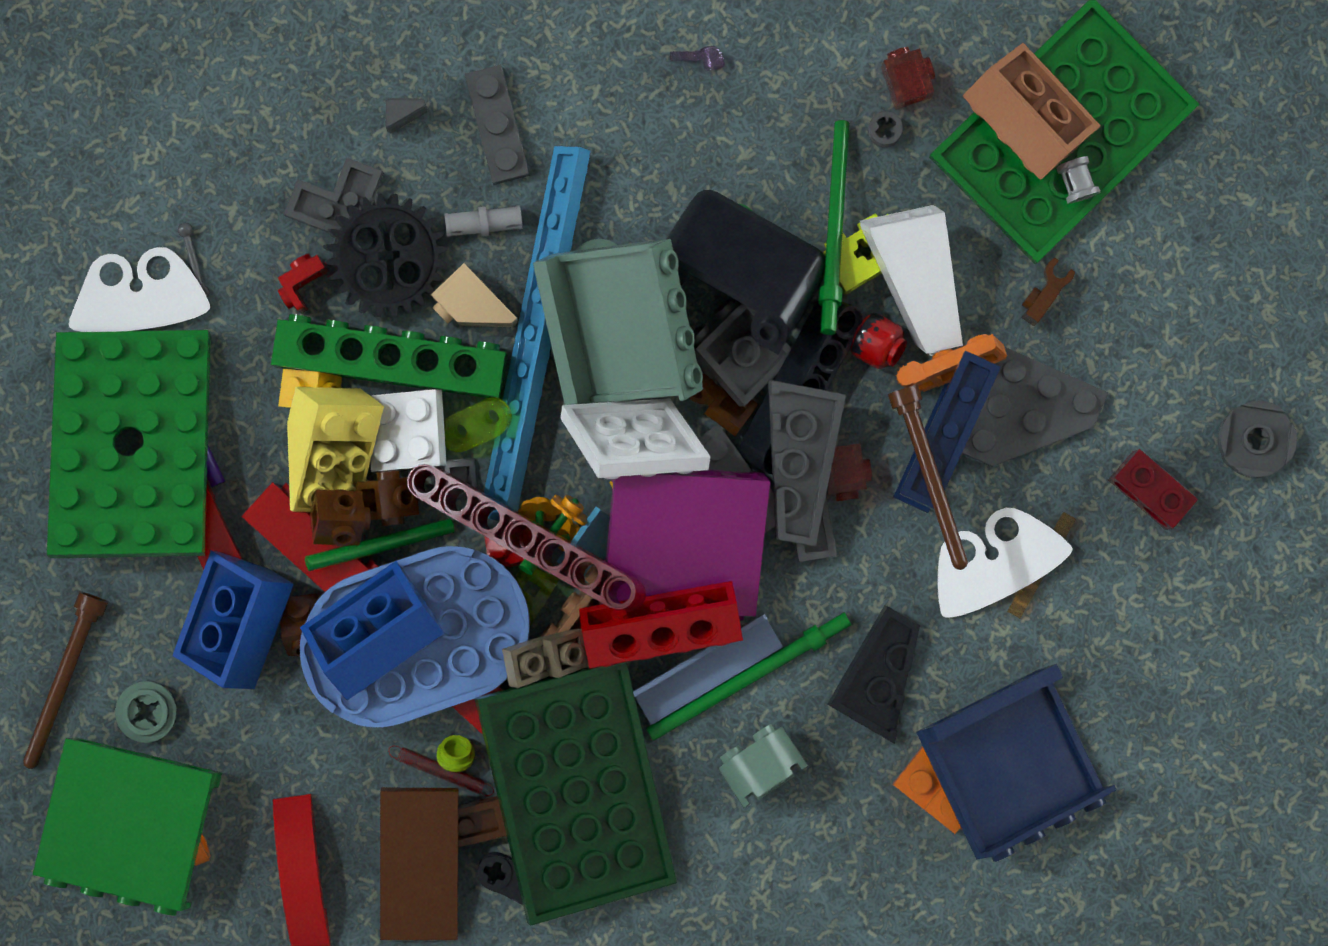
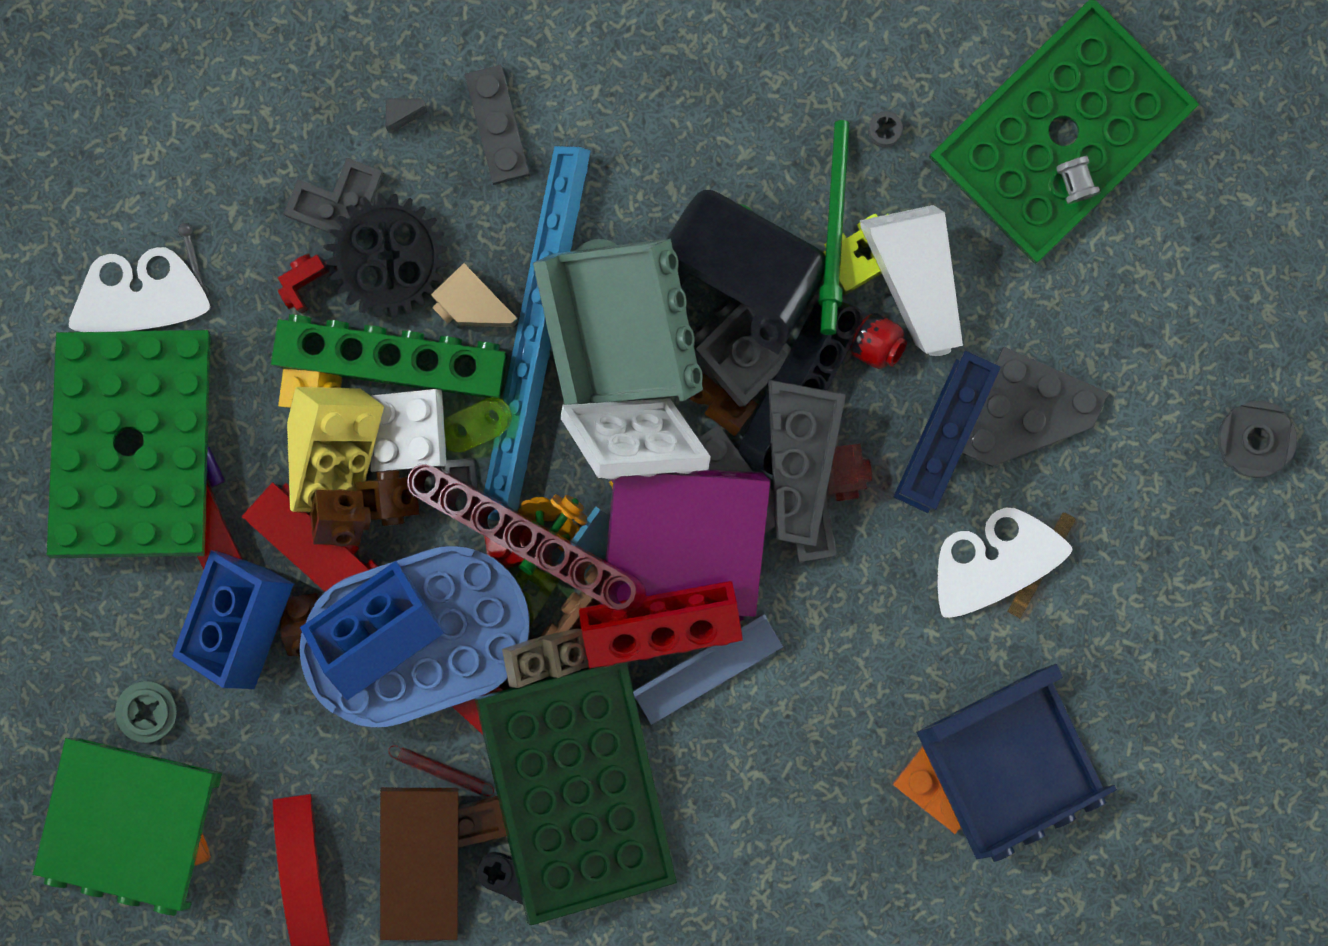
(88, 610): reddish brown piece -> none
(379, 544): green bar -> none
(455, 753): lime plate -> none
(483, 221): light grey pin -> none
(710, 55): clear purple hand -> none
(761, 765): sand green brick -> none
(813, 639): green bar -> none
(878, 674): black wing -> none
(908, 77): clear red brick -> none
(908, 404): reddish brown piece -> none
(944, 363): orange hinge -> none
(1031, 110): nougat slope -> none
(1039, 301): reddish brown plate -> none
(1152, 489): dark red brick -> none

